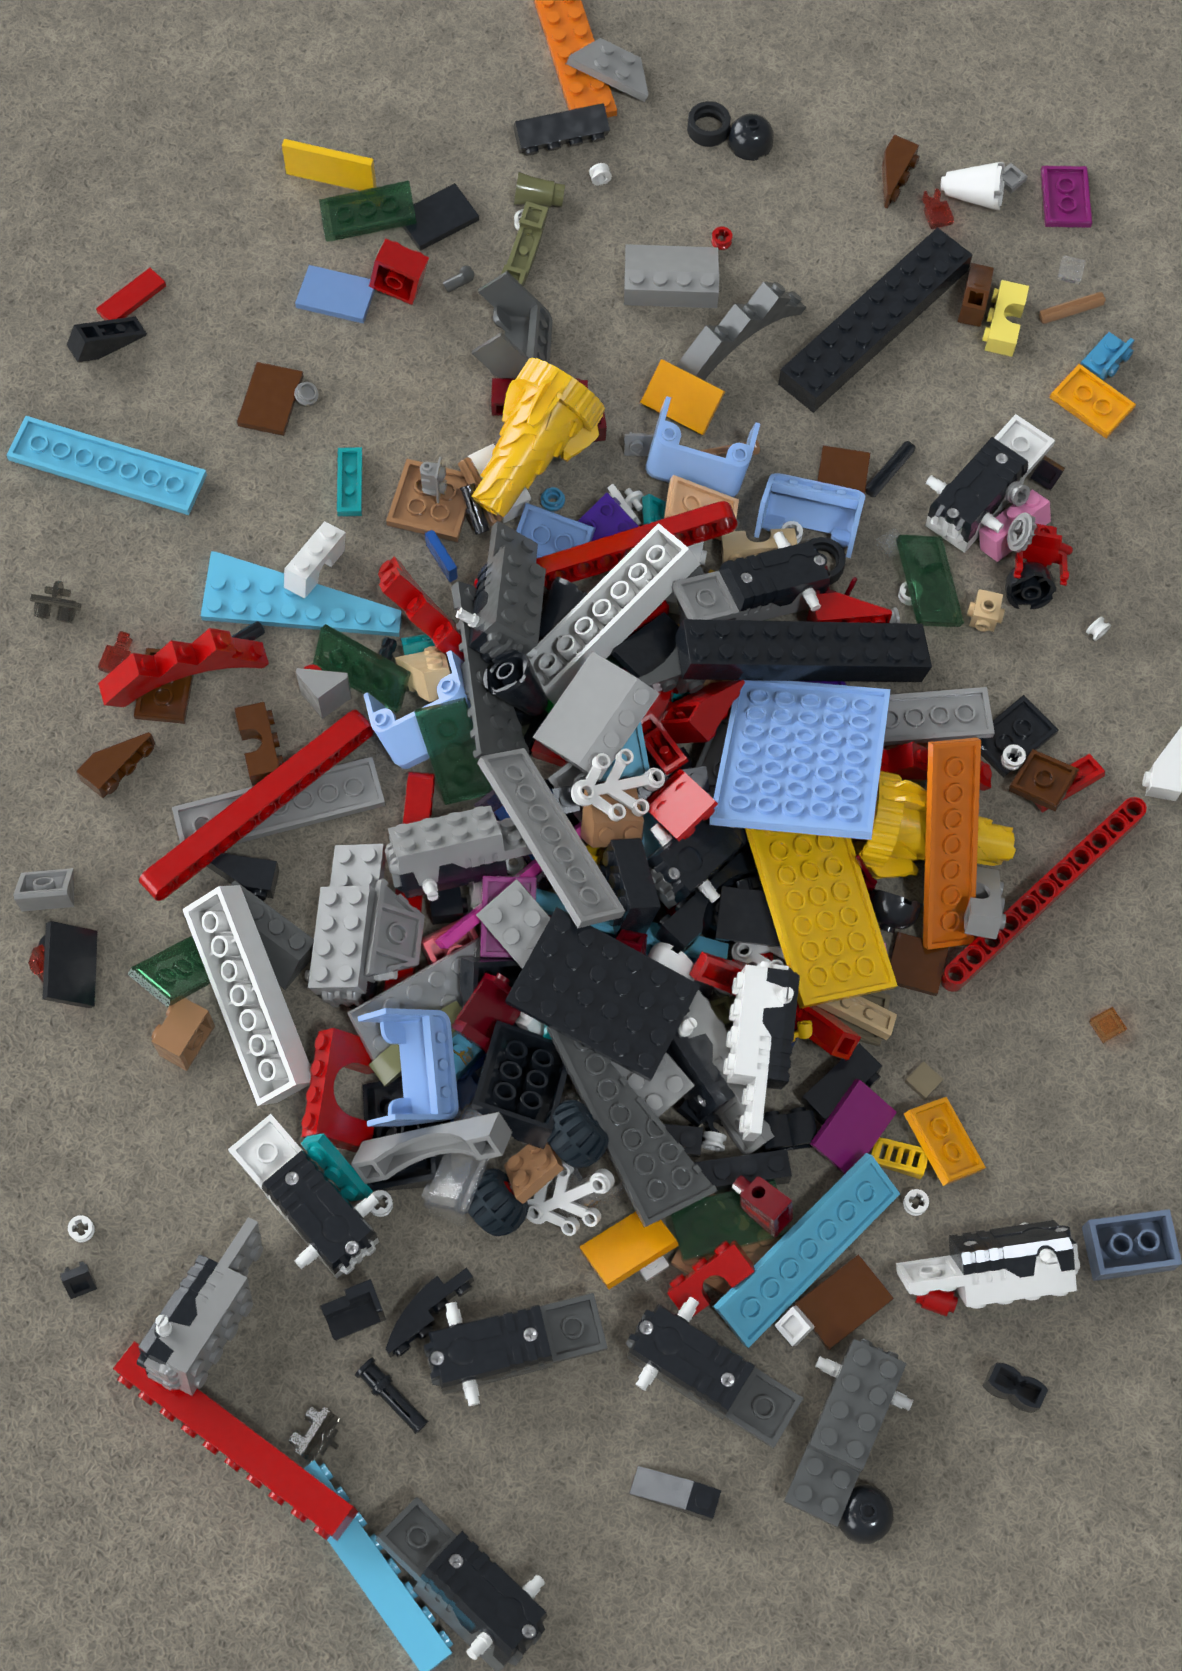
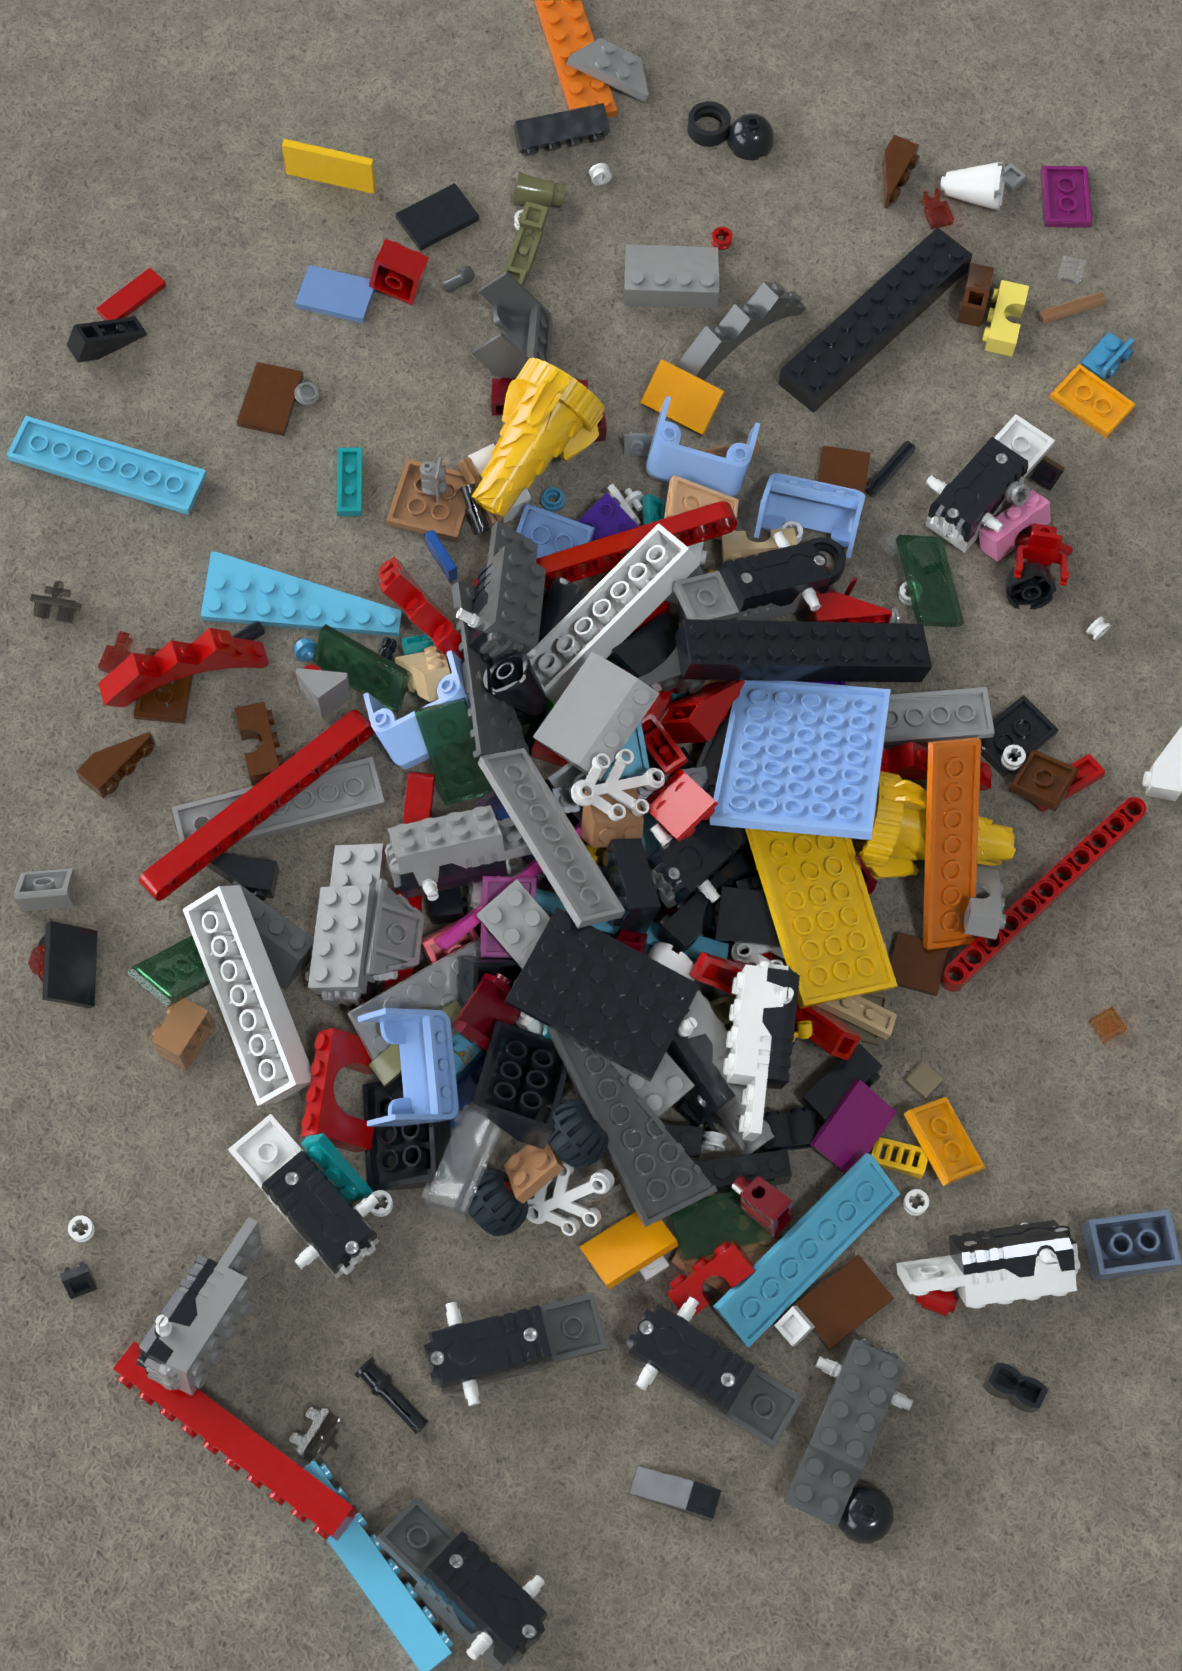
(305, 649): none -> dark azure plate
(323, 547): white arch -> none
(354, 1311): black panel -> none
(367, 211): clear green tile -> none
(417, 1317): black slope -> none
(476, 1136): light grey arch -> none
(894, 911): black cylinder -> none
(986, 610): tan brick -> none
(1022, 523): light grey gear -> none

